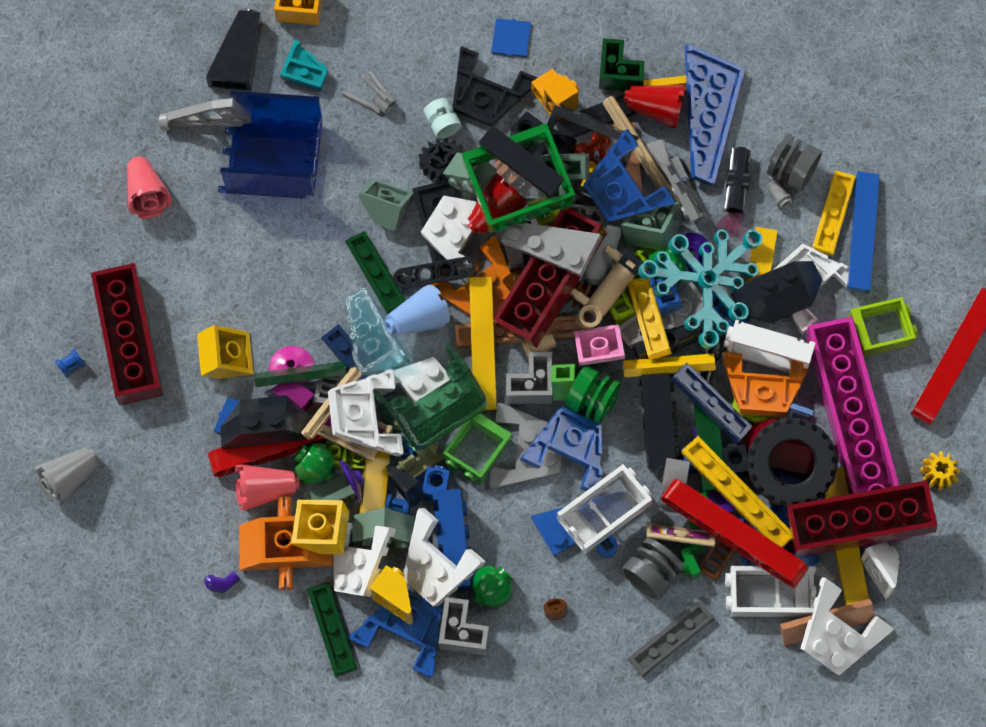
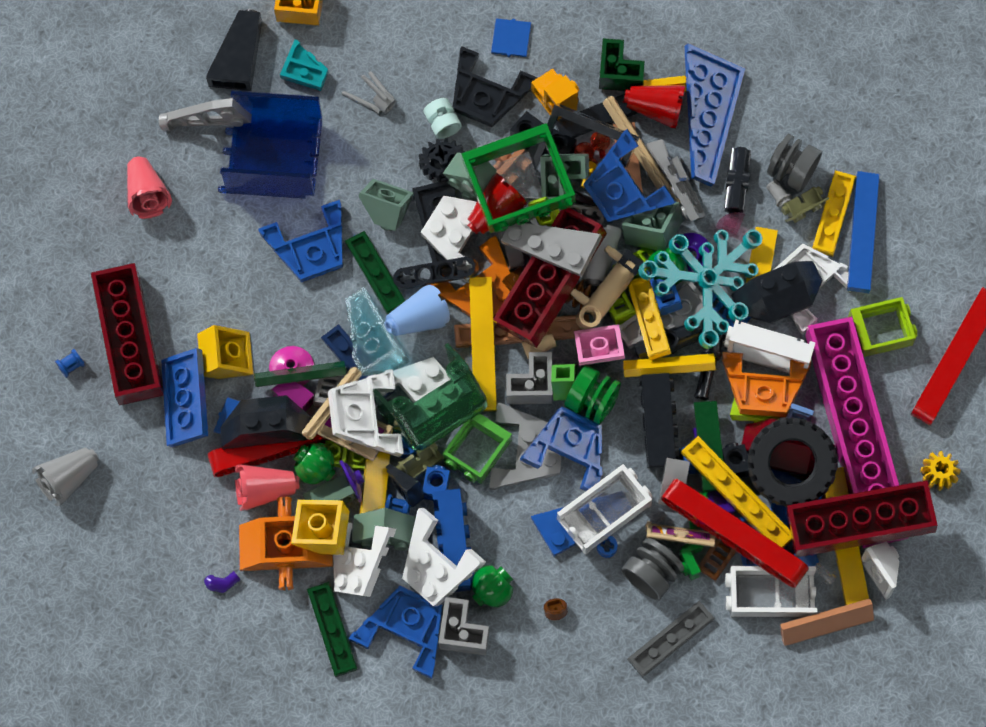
(184, 397): none -> blue plate
(314, 252): none -> blue wing
(392, 593): yellow slope -> none
(521, 161): black tile -> none
(711, 402): dark blue tile -> none
(812, 201): none -> olive hinge
(834, 641): white wing -> none

